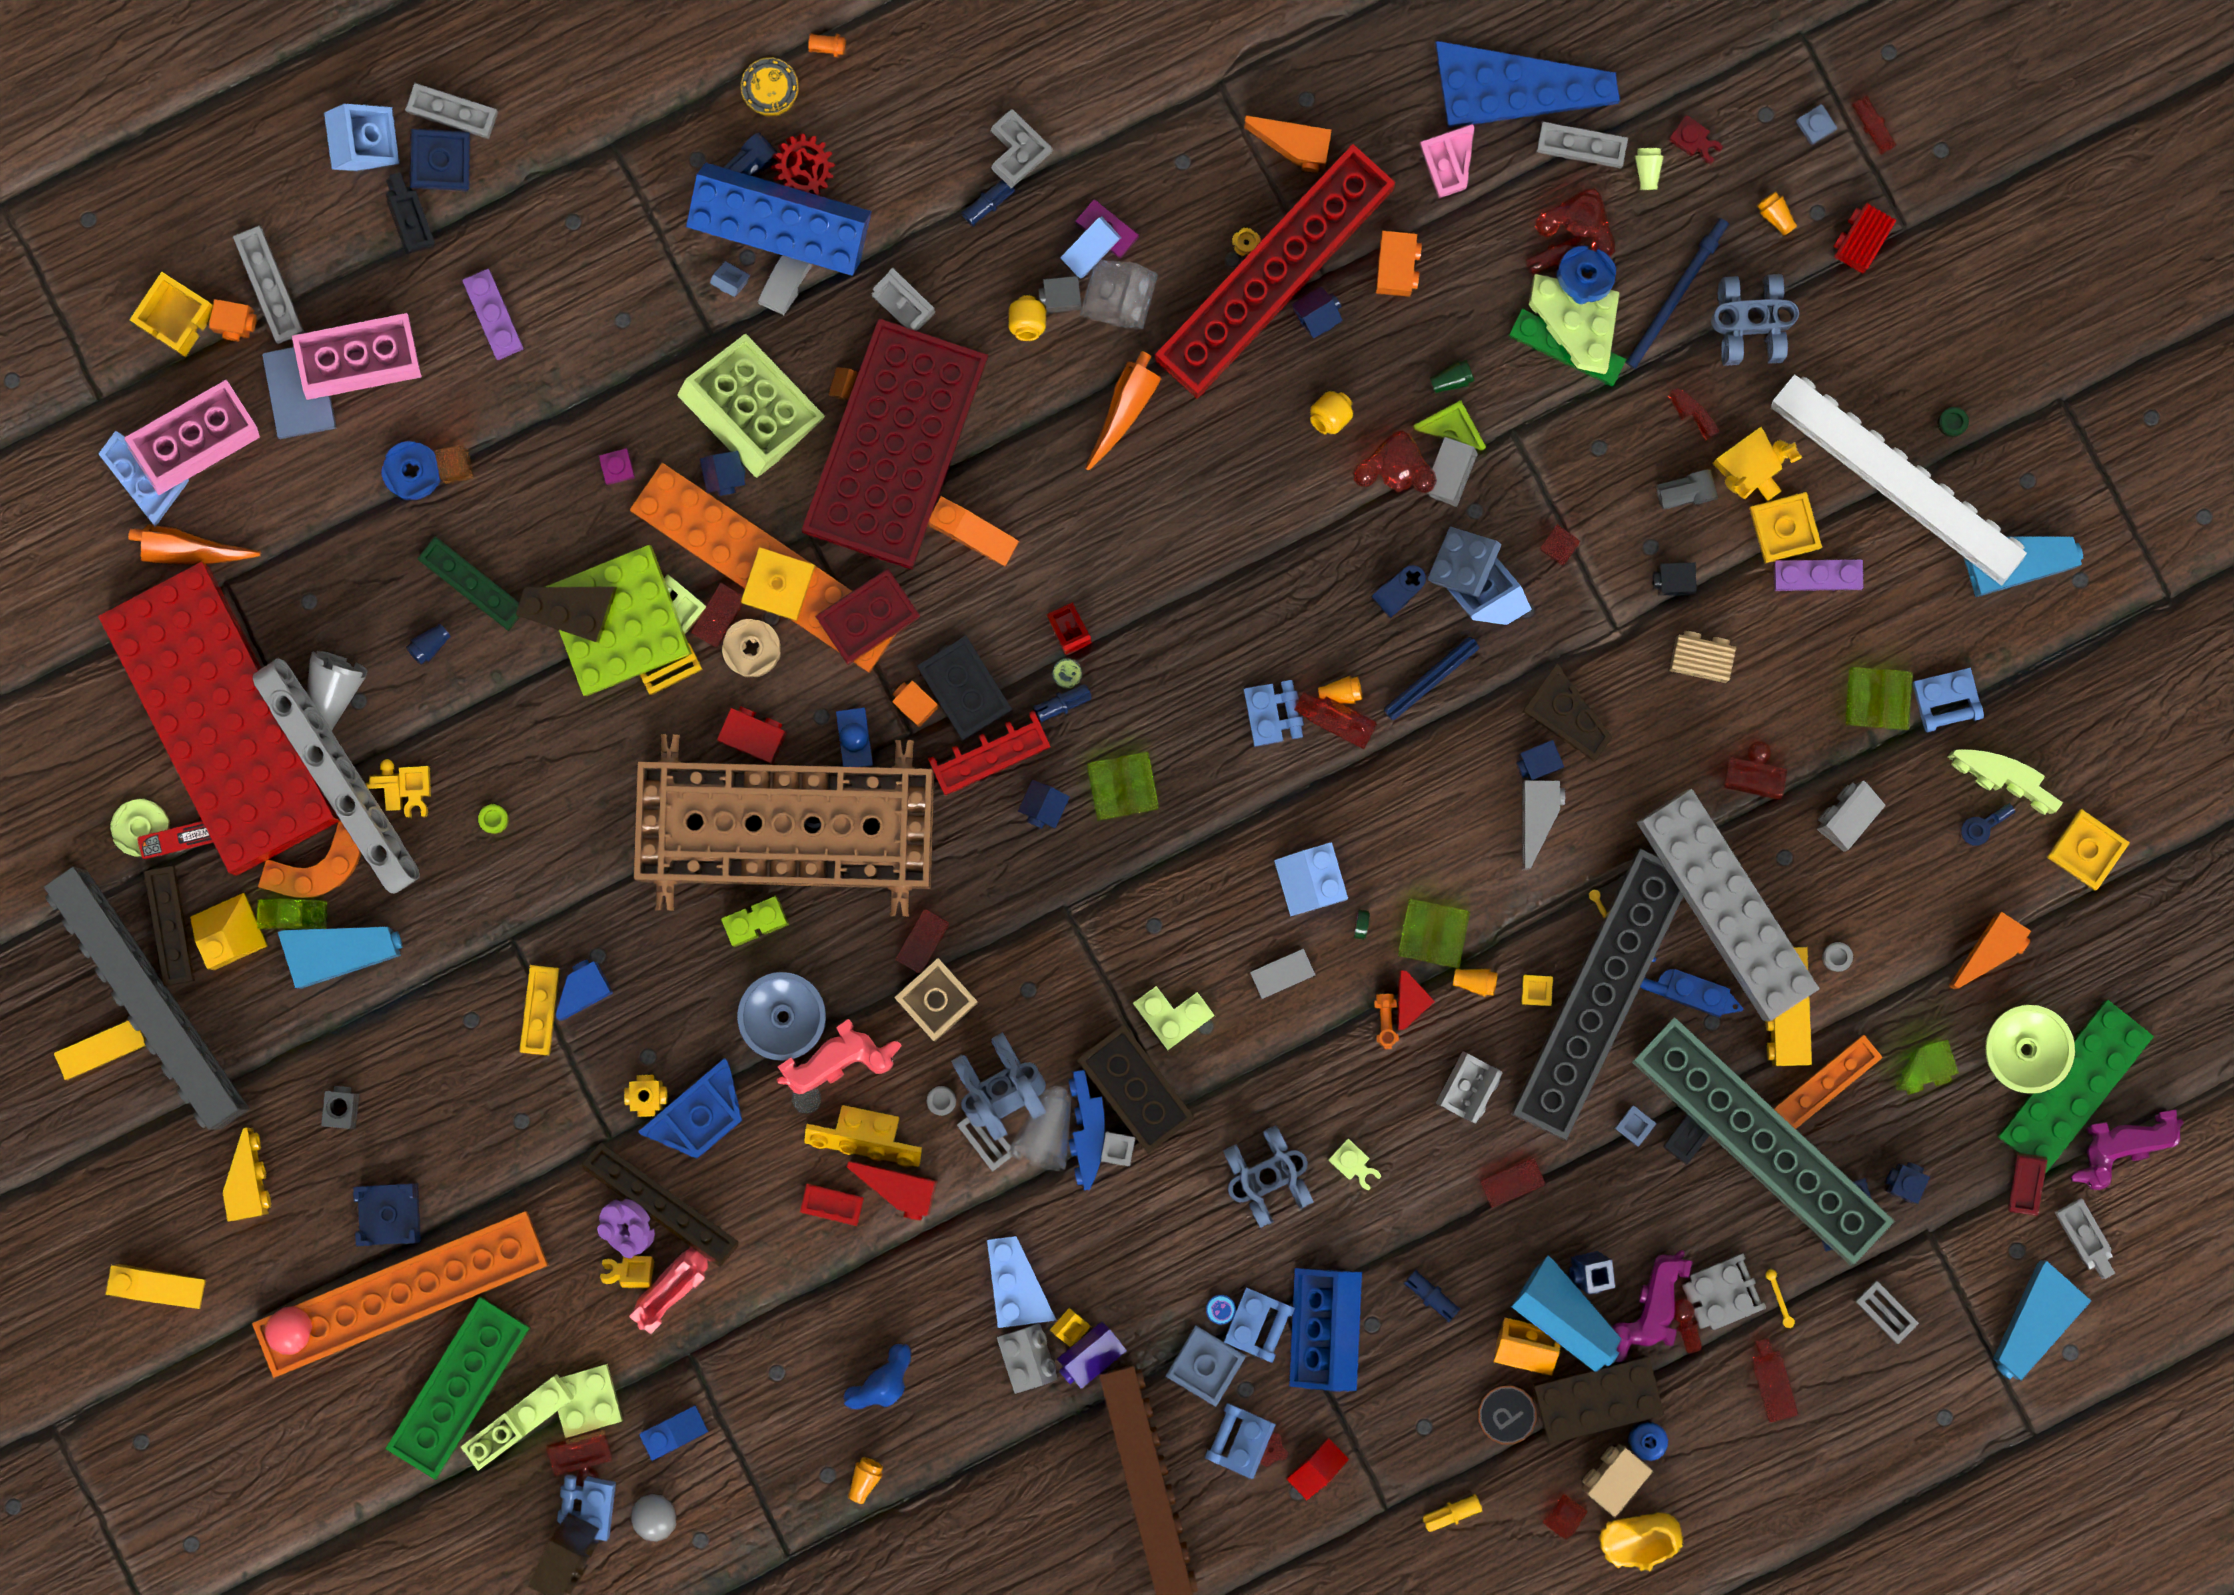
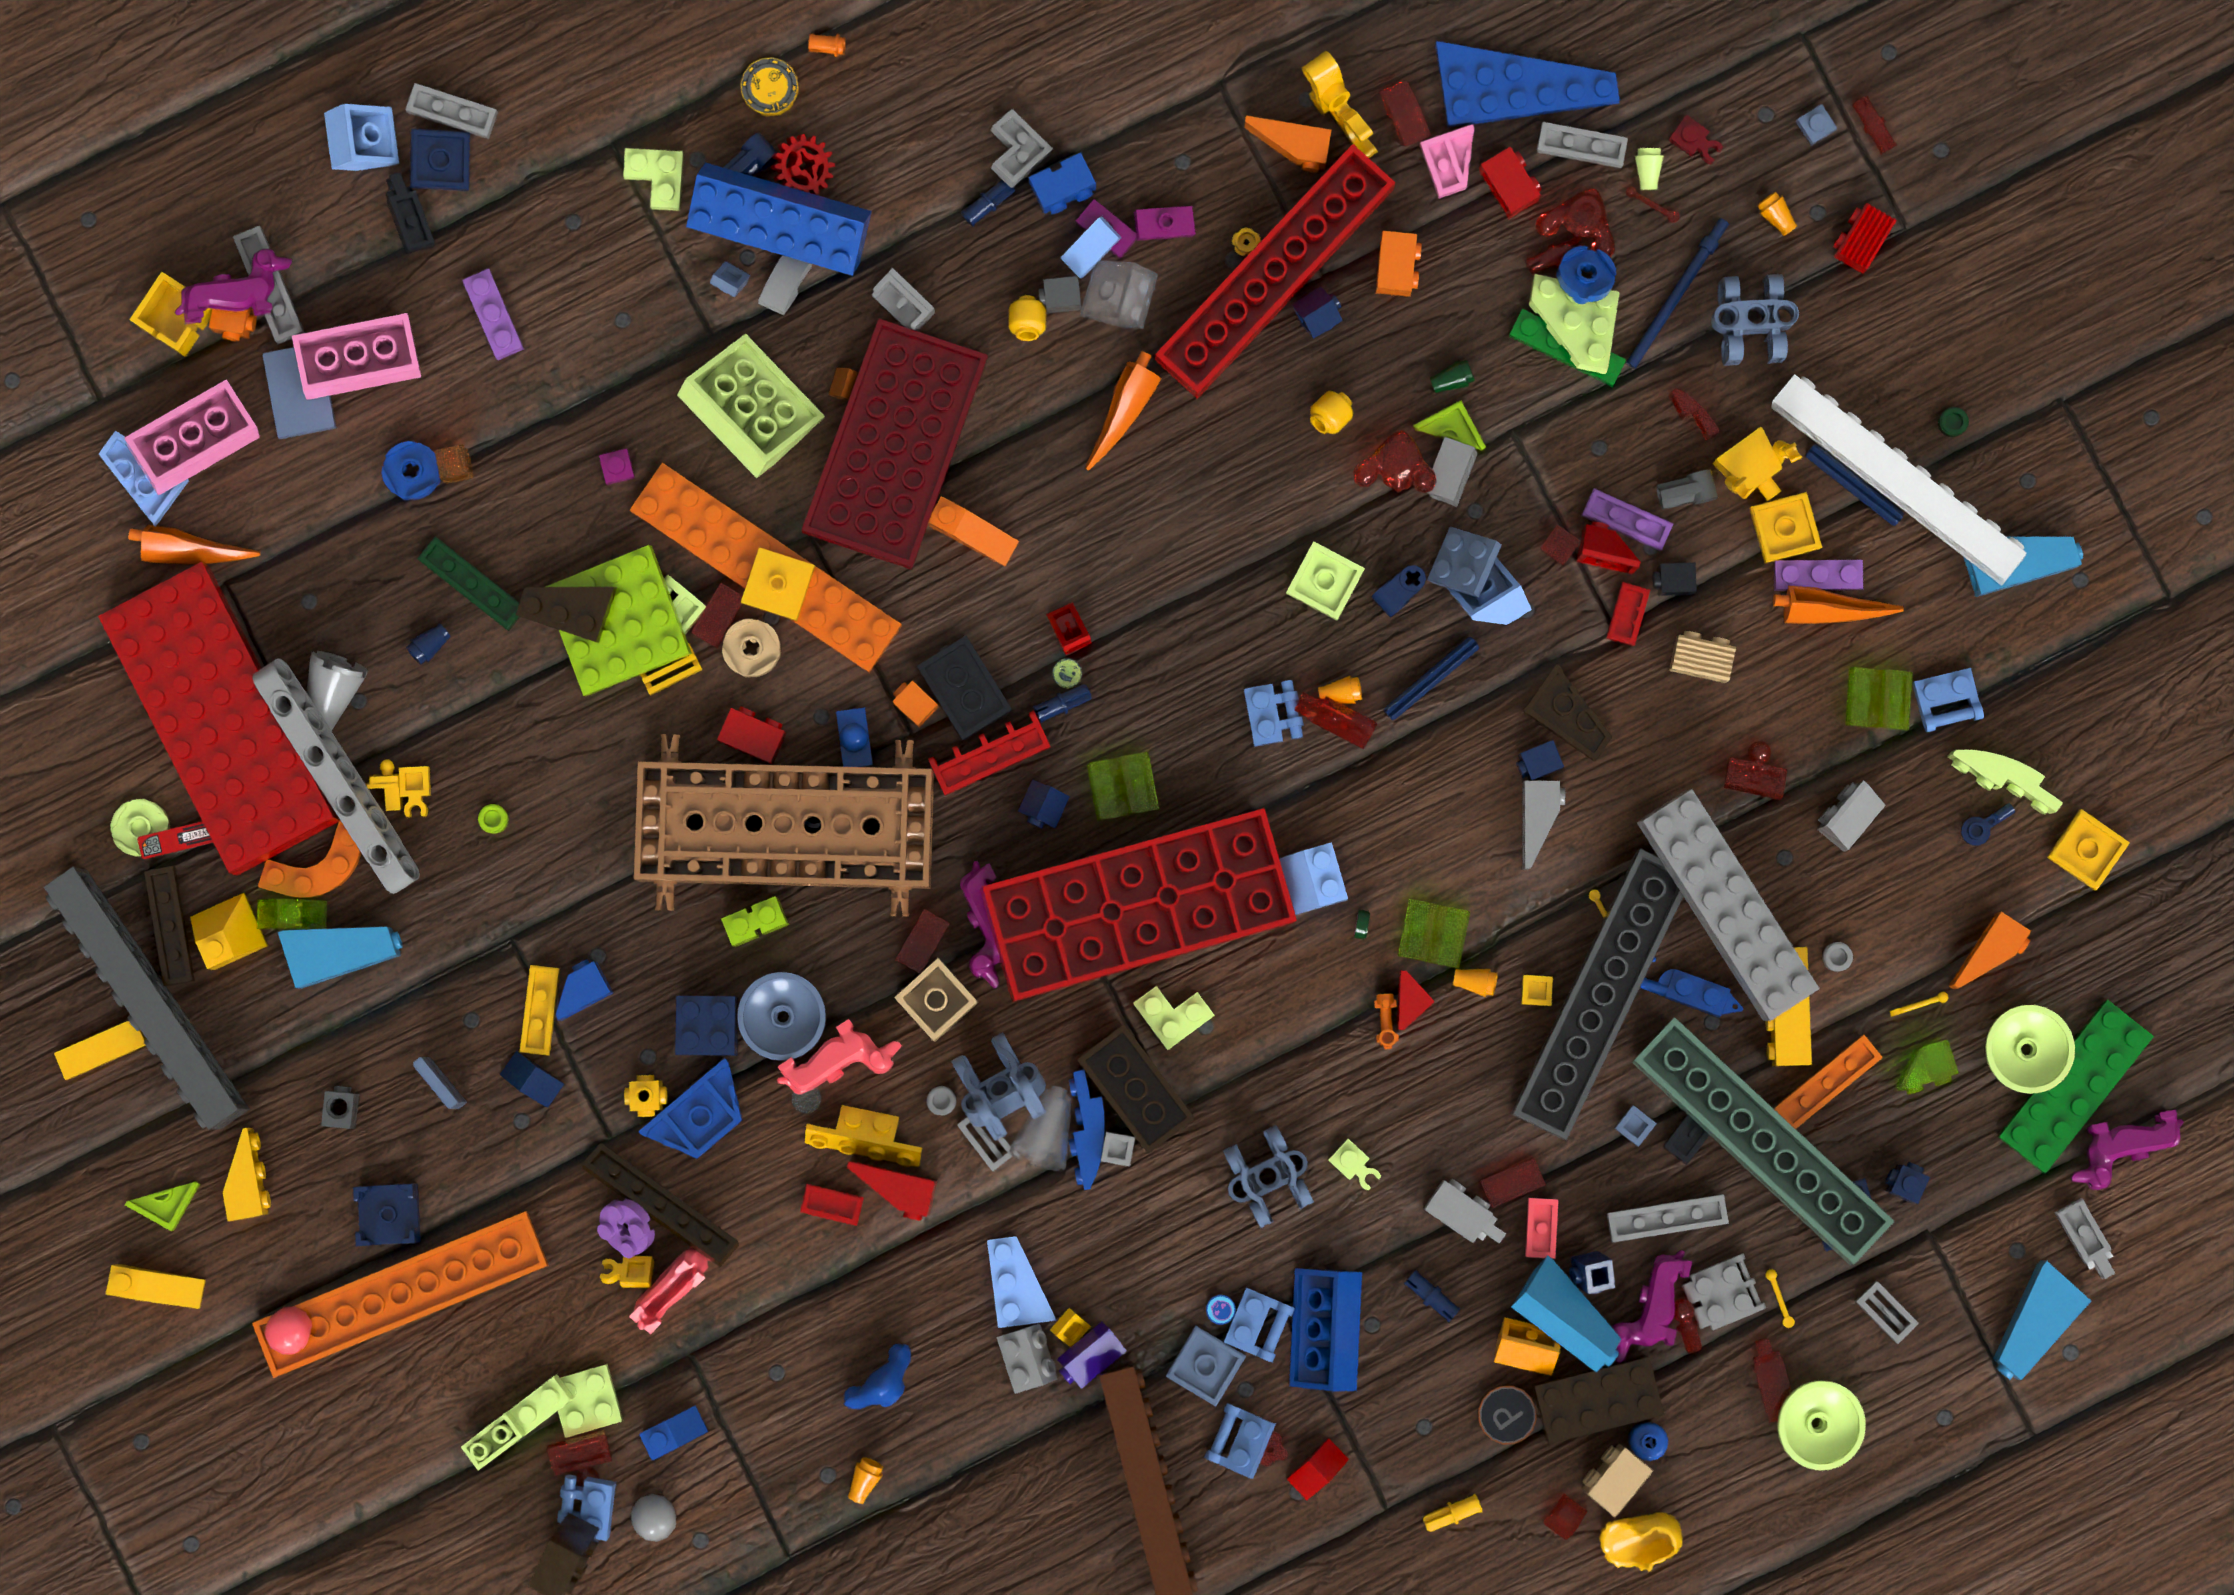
(165, 1206): none -> lime tile
(234, 294): none -> magenta animal
(439, 1083): none -> sand blue tile
(458, 1388): green plate -> none
(531, 1079): none -> dark blue slope
(661, 168): none -> yellowish green plate
(706, 1025): none -> dark blue brick
(723, 472): dark blue brick -> none
(868, 616): dark red tile -> none
(984, 961): none -> magenta animal
(1063, 185): none -> blue brick
(1138, 905): none -> red brick
(1164, 223): none -> magenta plate
(1282, 973): light grey tile -> none
(1325, 581): none -> yellowish green plate
(1332, 96): none -> yellow piece
(1406, 113): none -> clear red slope
(1463, 1214): none -> light grey hinge
(1469, 1087): light grey bracket -> none
(1510, 182): none -> red brick
(1541, 1228): none -> coral plate
(1606, 549): none -> red slope
(1627, 519): none -> medium lavender tile
(1628, 614): none -> red plate
(1667, 1218): none -> light grey plate
(1673, 216): none -> clear red hinge
(1818, 606): none -> orange piece
(1839, 1429): none -> yellowish green dish
(1854, 484): none -> dark blue axle
(1942, 997): none -> yellow hinge
(2027, 1184): dark red tile -> none

